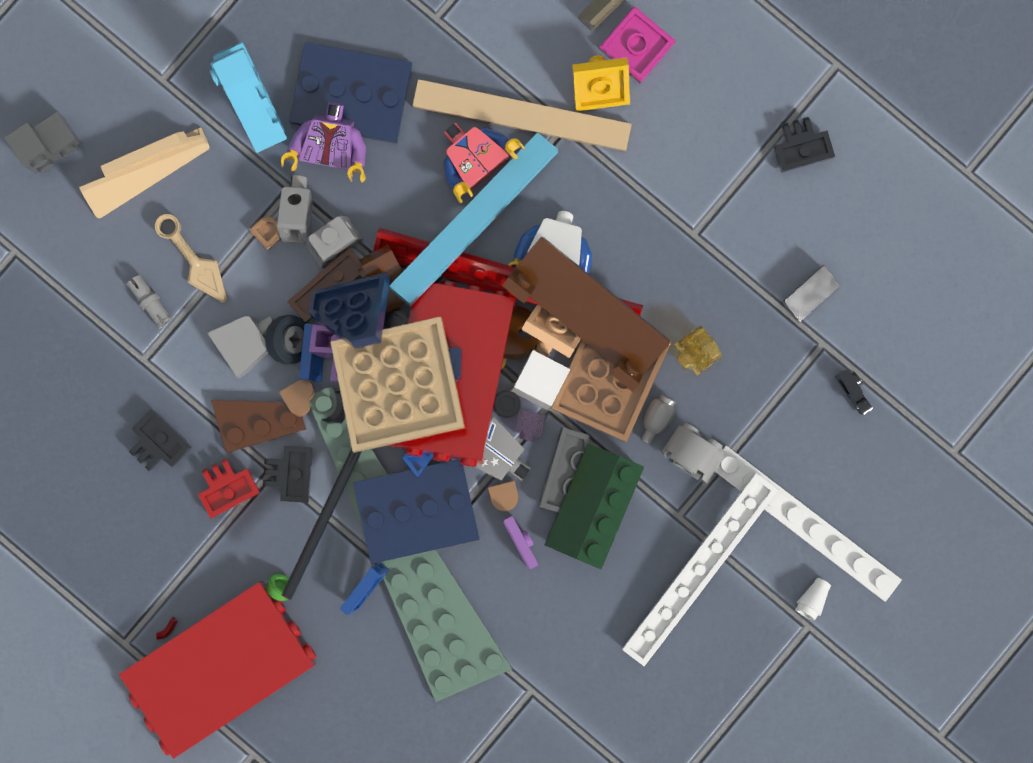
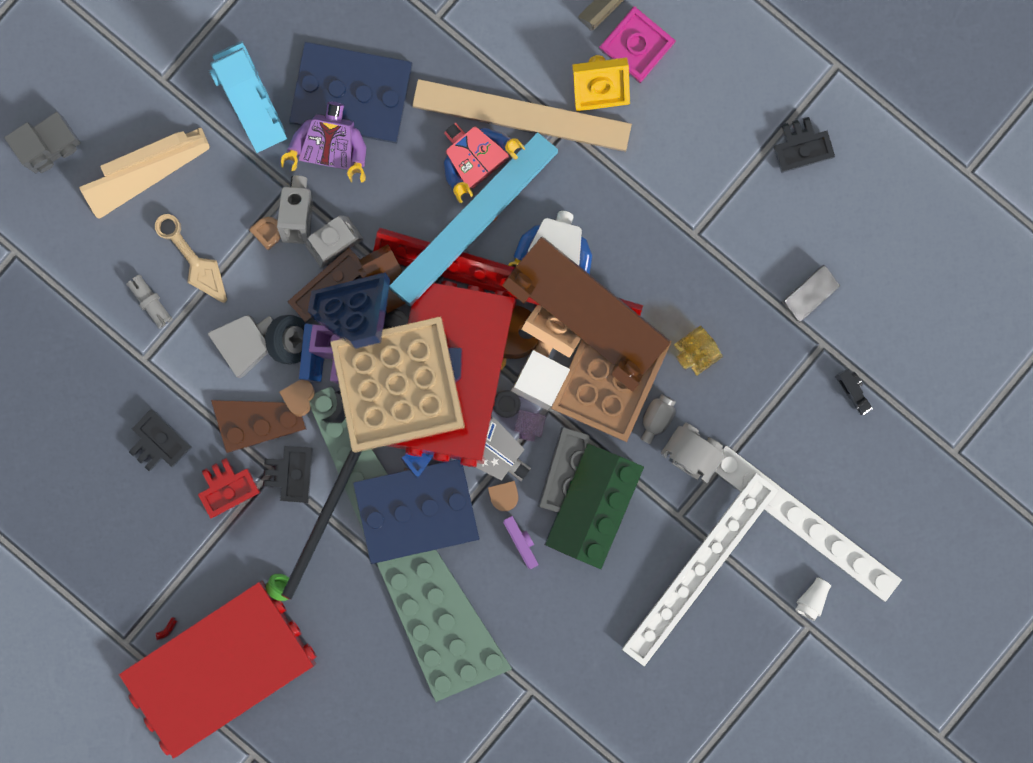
(364, 589): blue tile -> none

